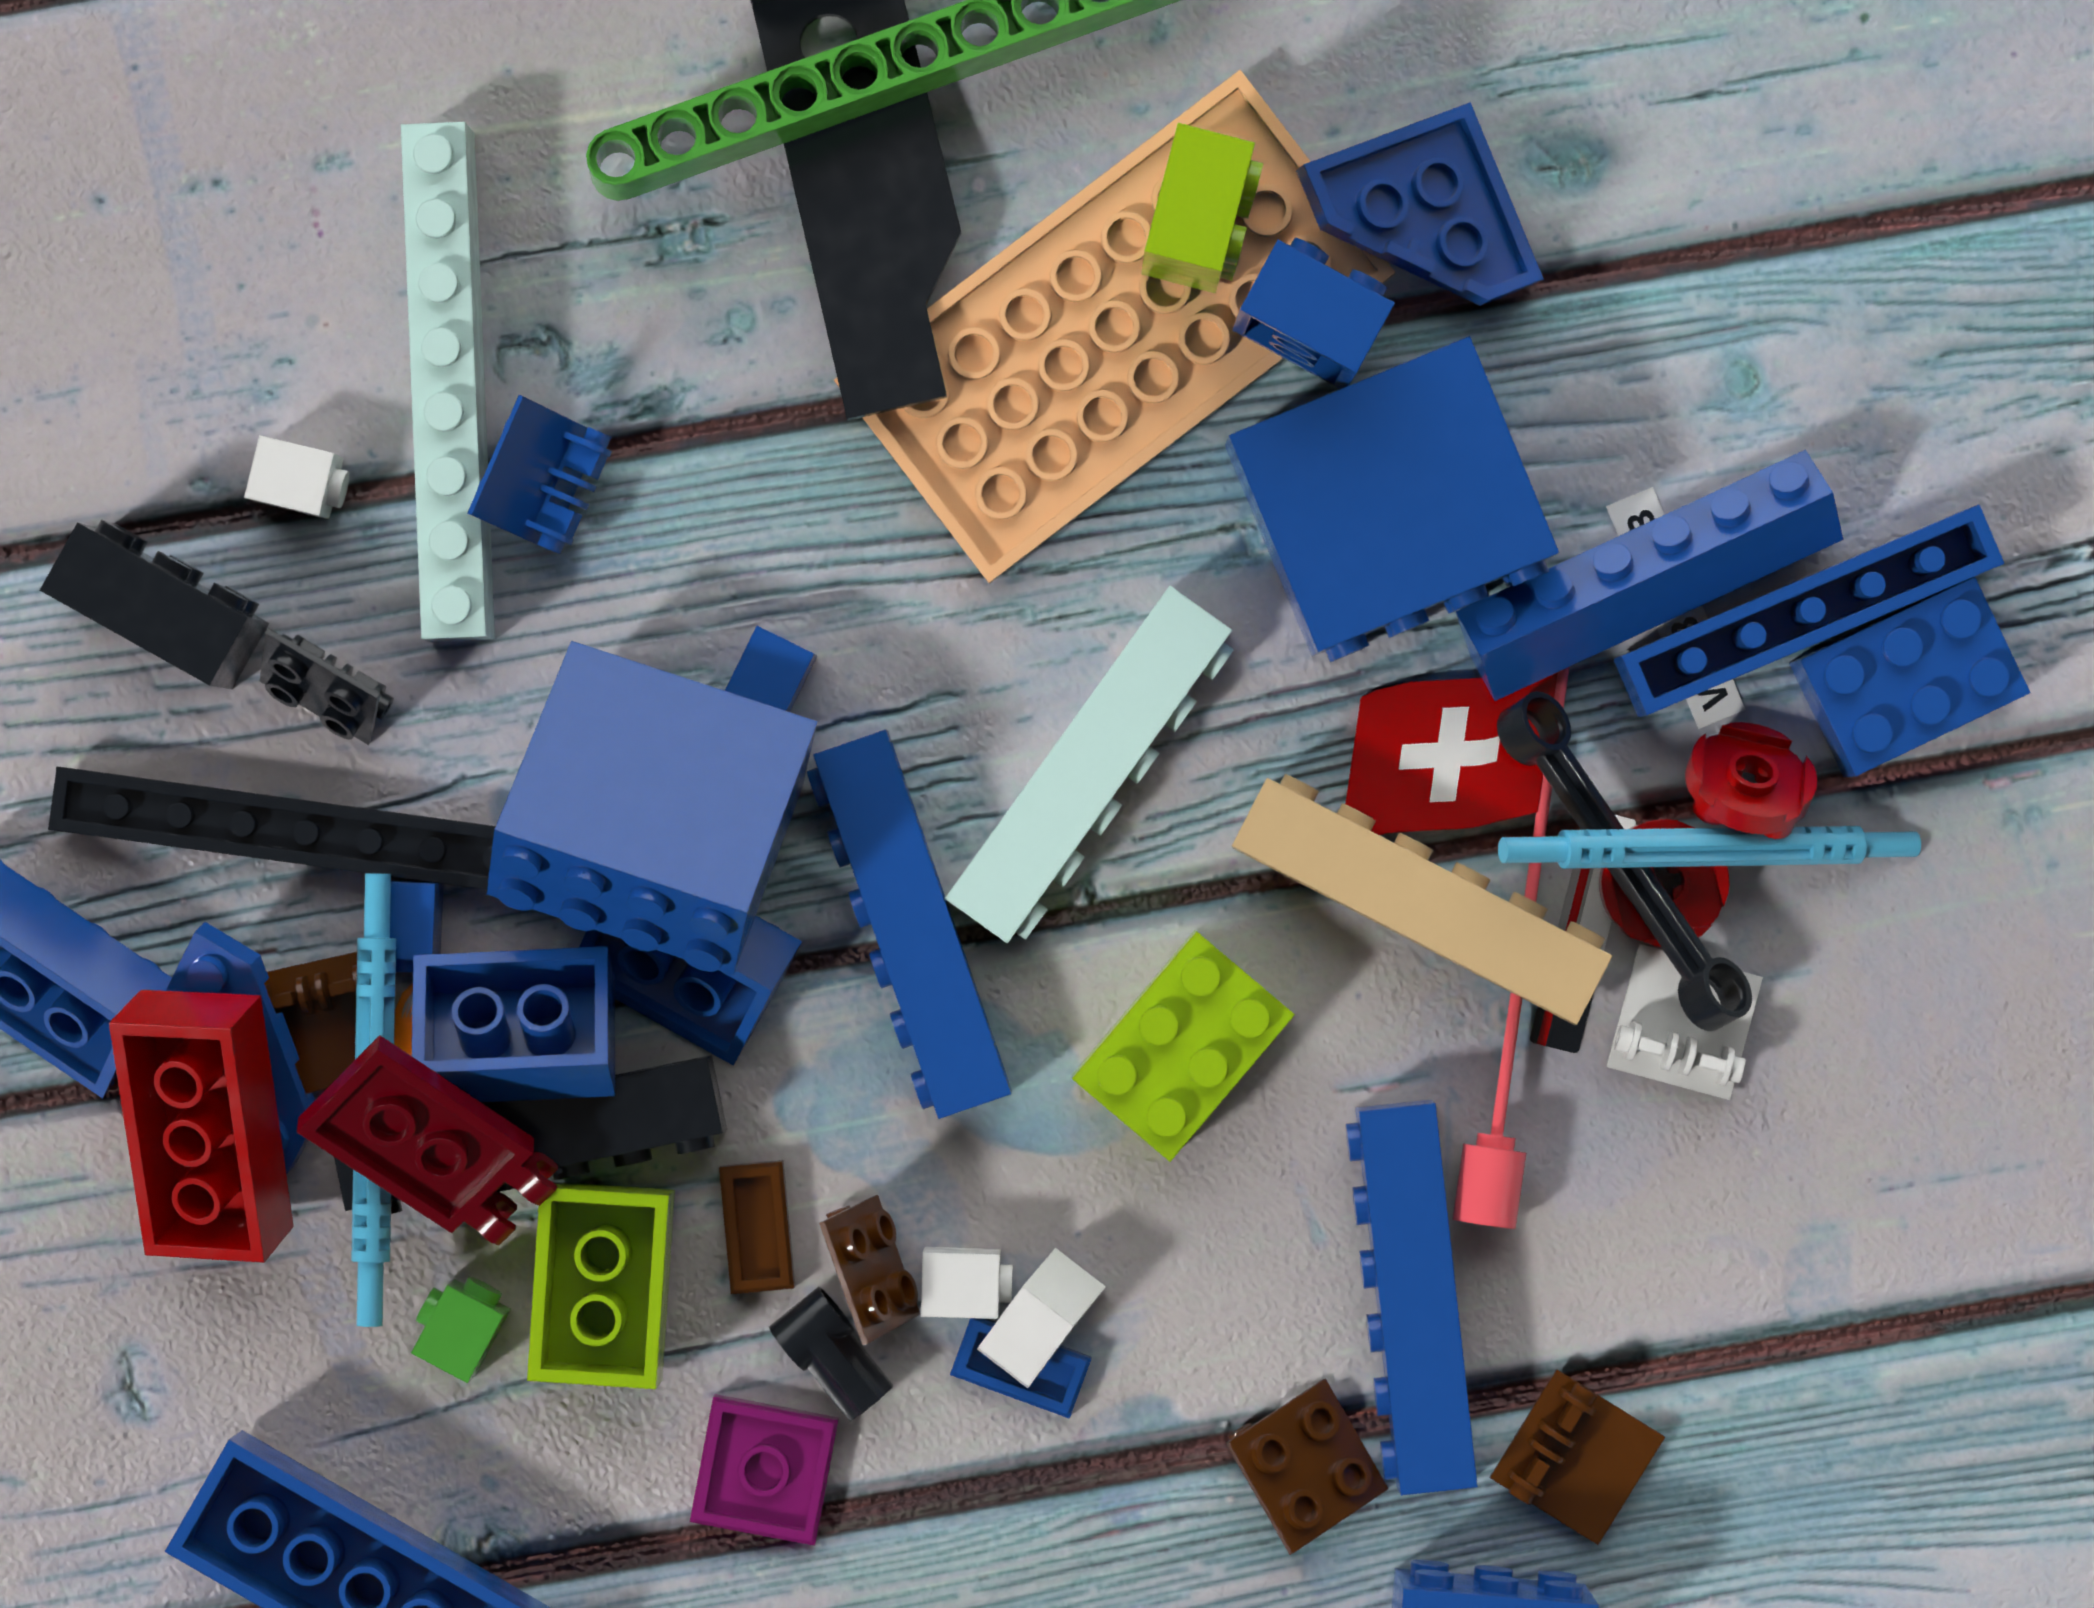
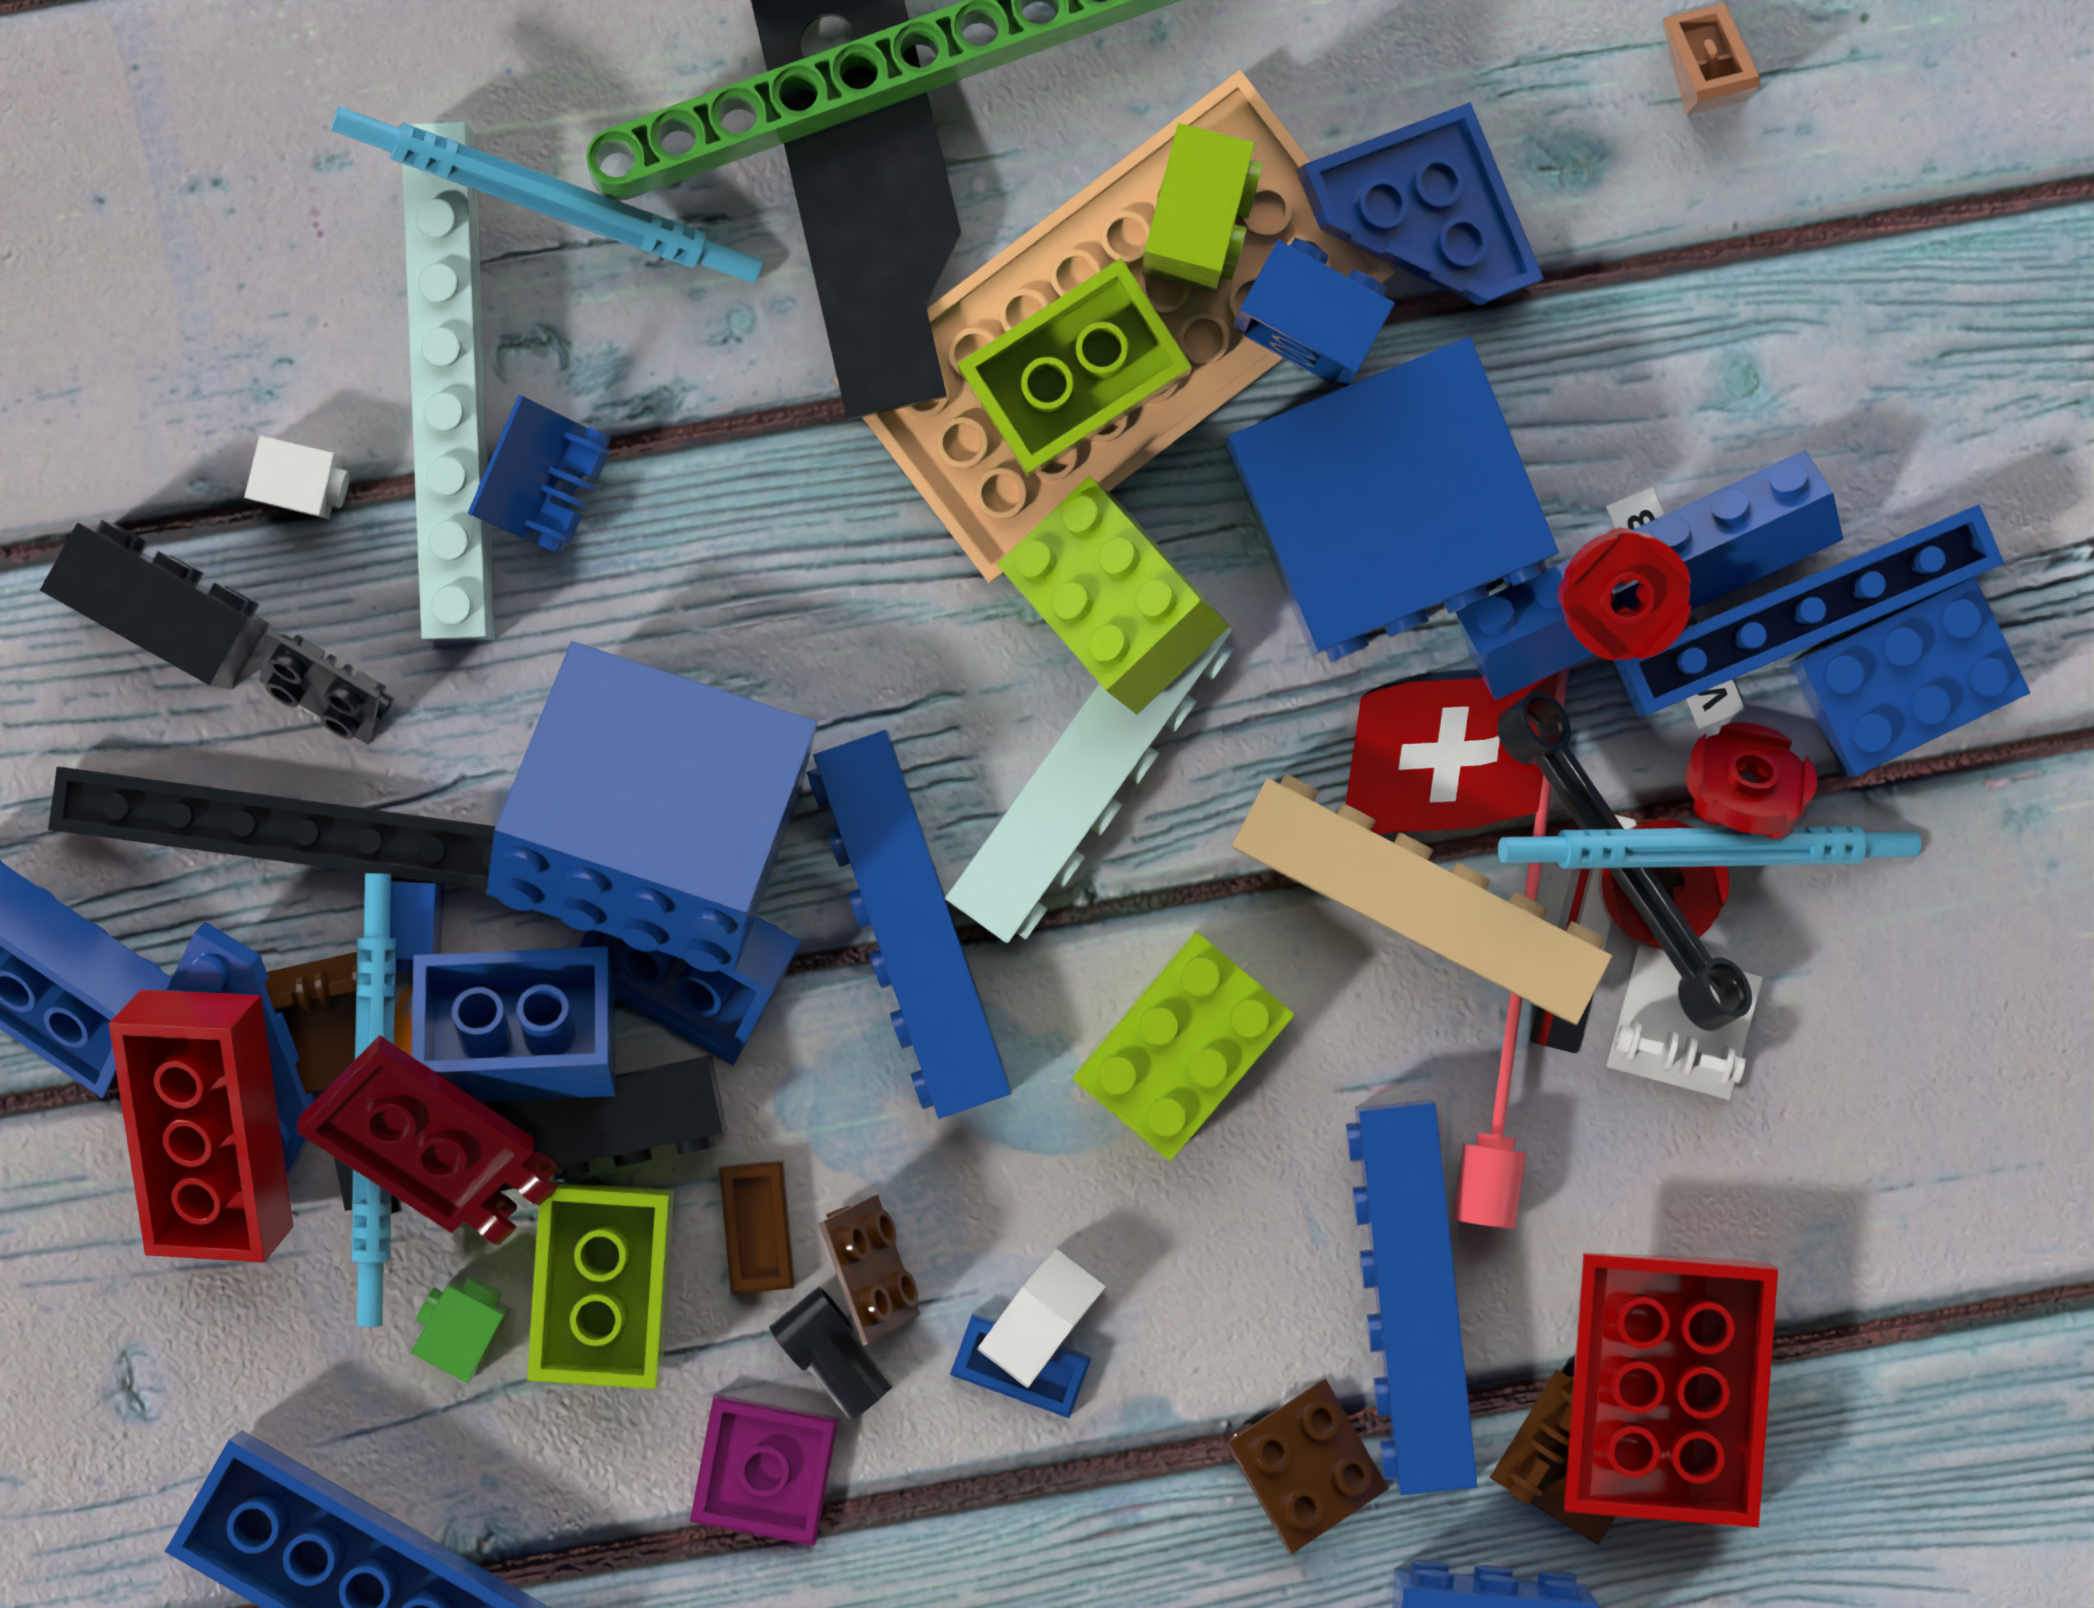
(545, 194): none -> medium azure axle
(771, 670): blue brick -> none
(964, 1282): white brick -> none
(1074, 368): none -> lime brick
(1113, 595): none -> lime brick
(1588, 595): none -> red plate
(1671, 1388): none -> red slope
(1710, 59): none -> nougat slope

